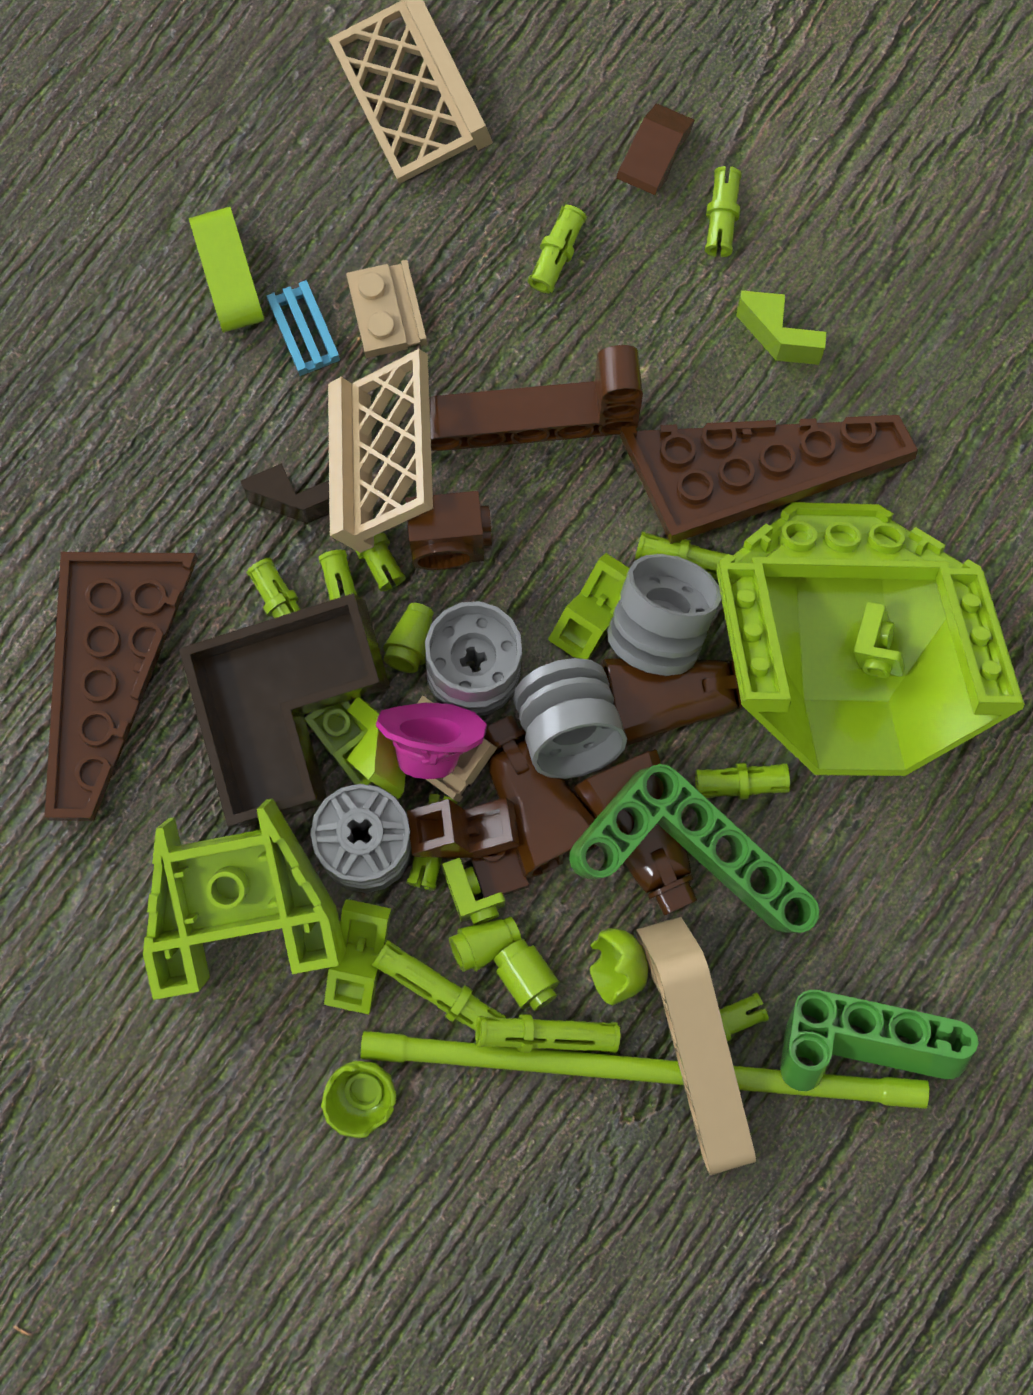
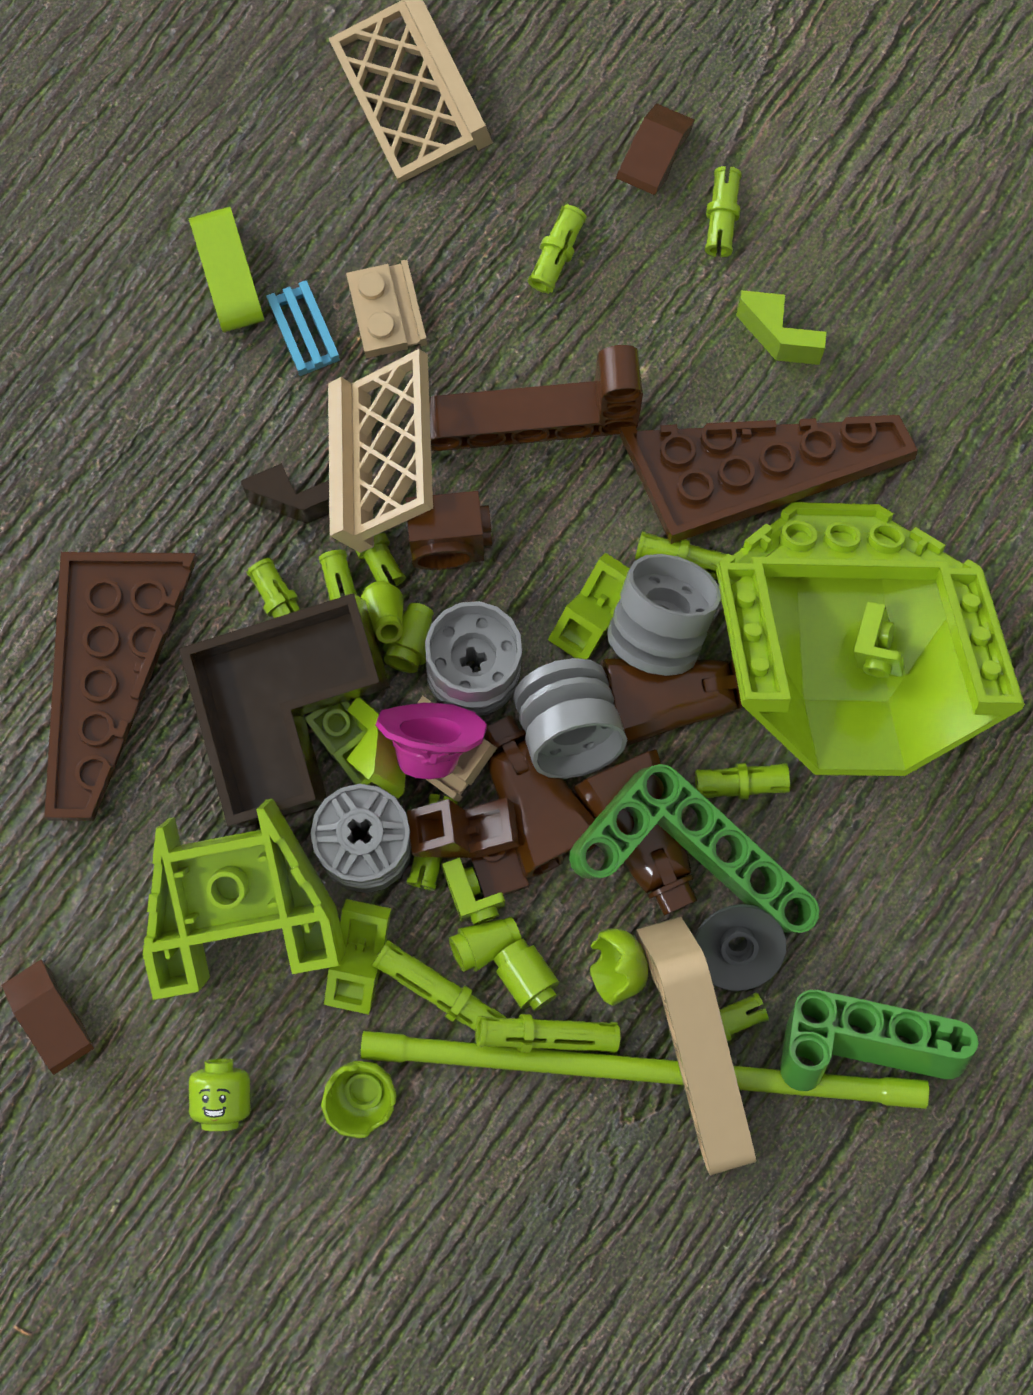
(47, 1017): none -> reddish brown slope
(219, 1095): none -> lime head
(385, 610): none -> lime cone
(752, 960): none -> dark grey dish

